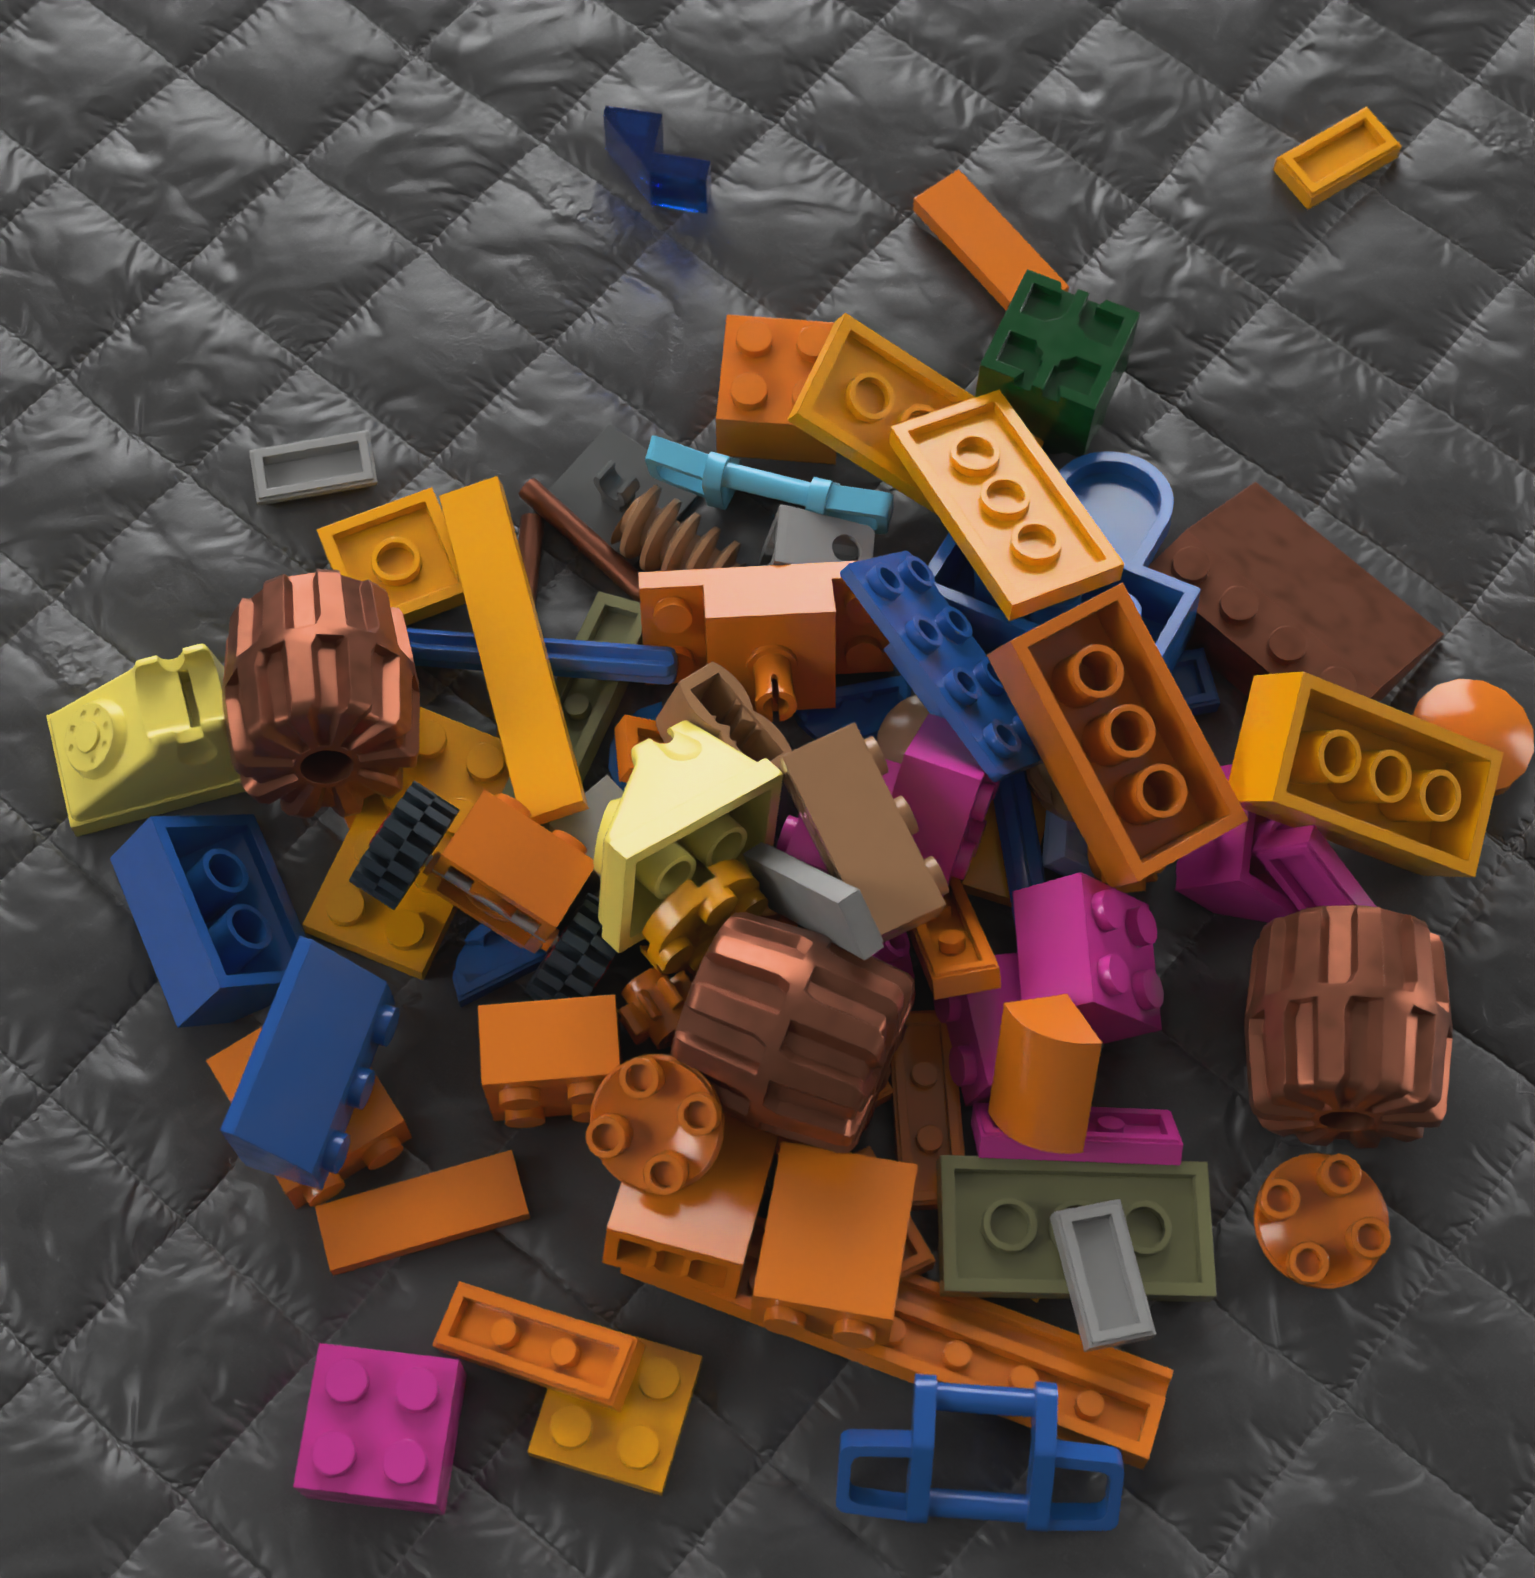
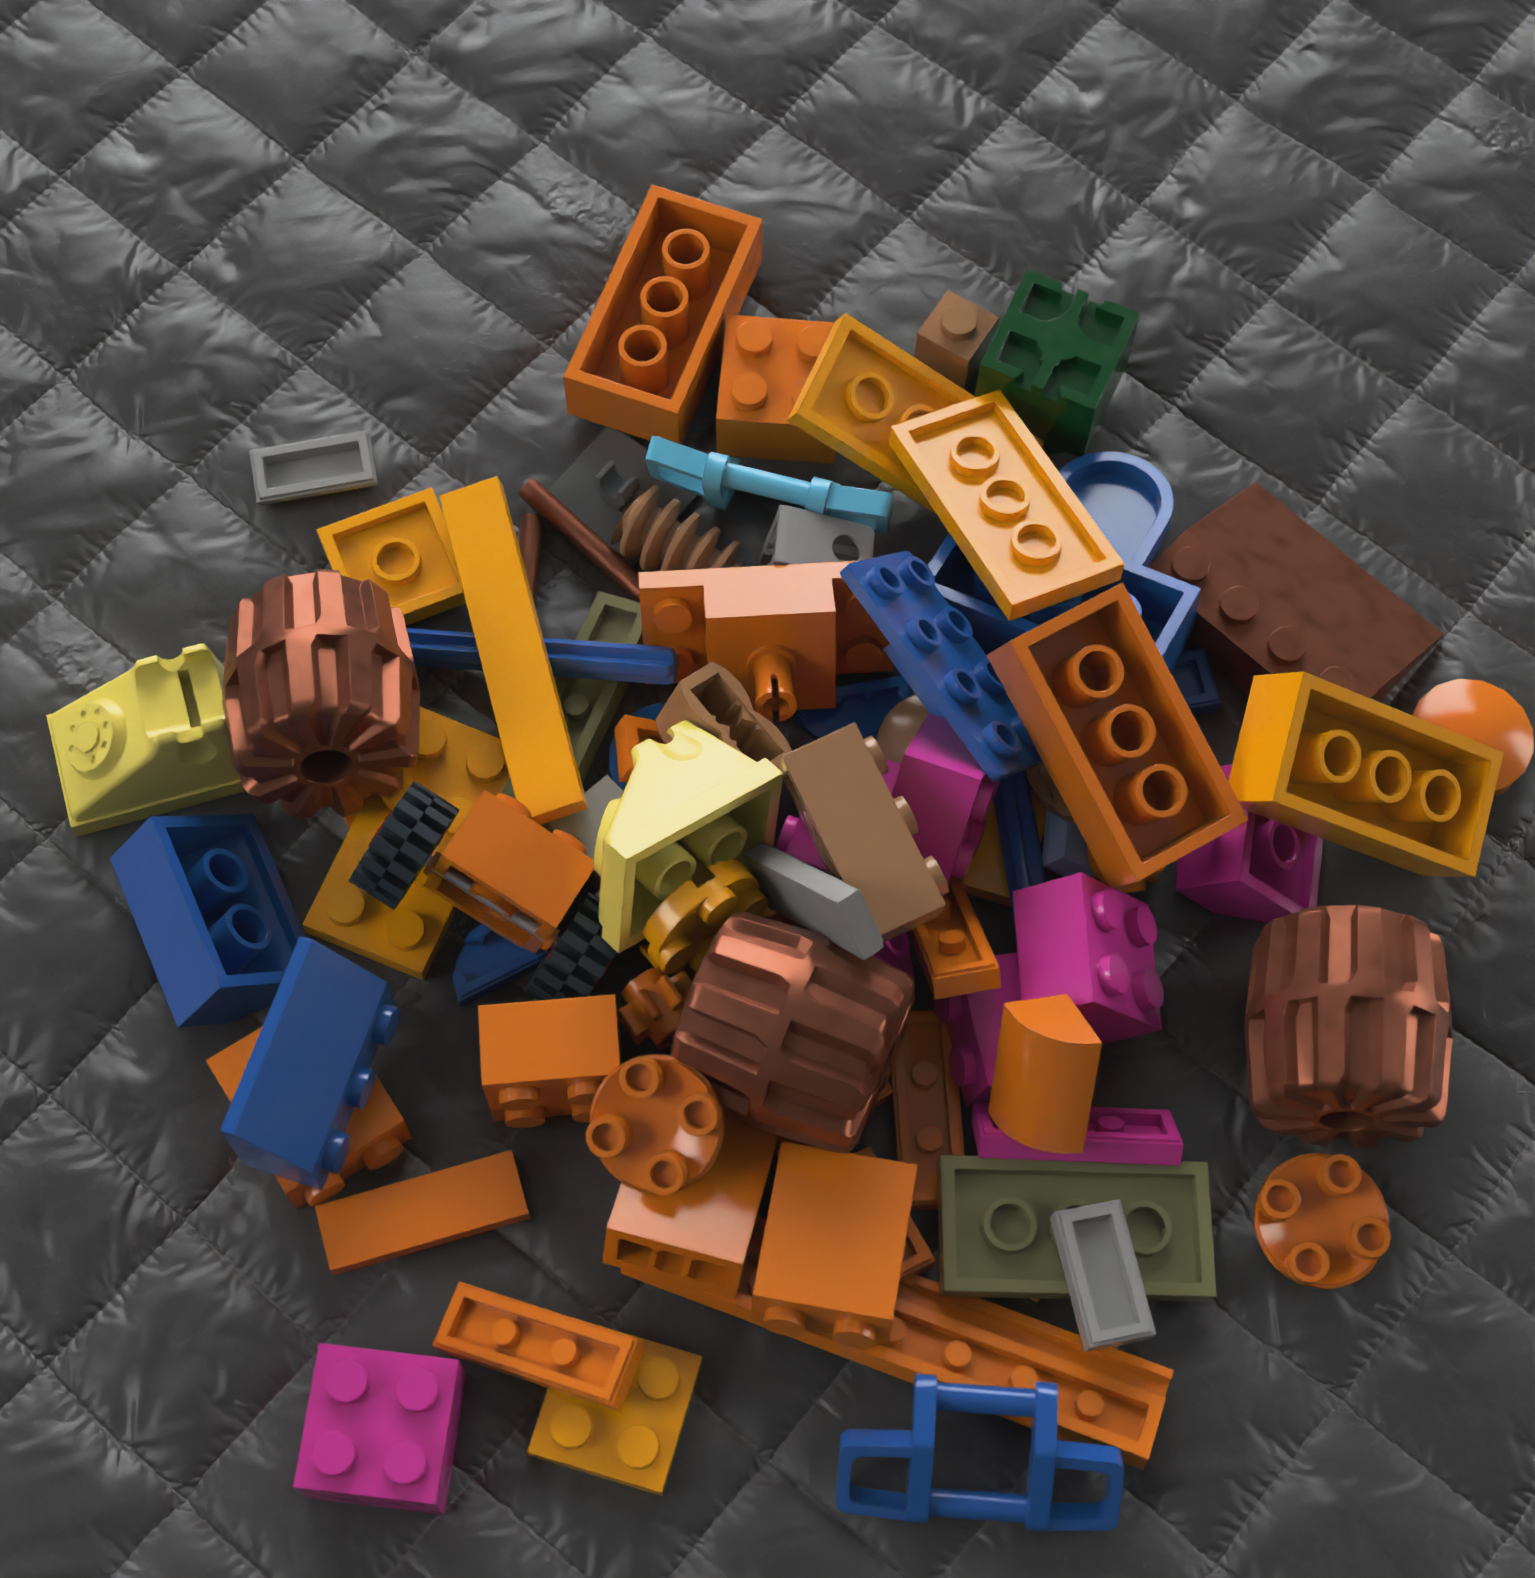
(663, 316): none -> orange brick
(664, 180): clear blue slope -> none
(956, 339): none -> medium nougat brick
(980, 236): orange tile -> none
(1308, 868): dark pink tile -> none
(1337, 158): light orange tile -> none

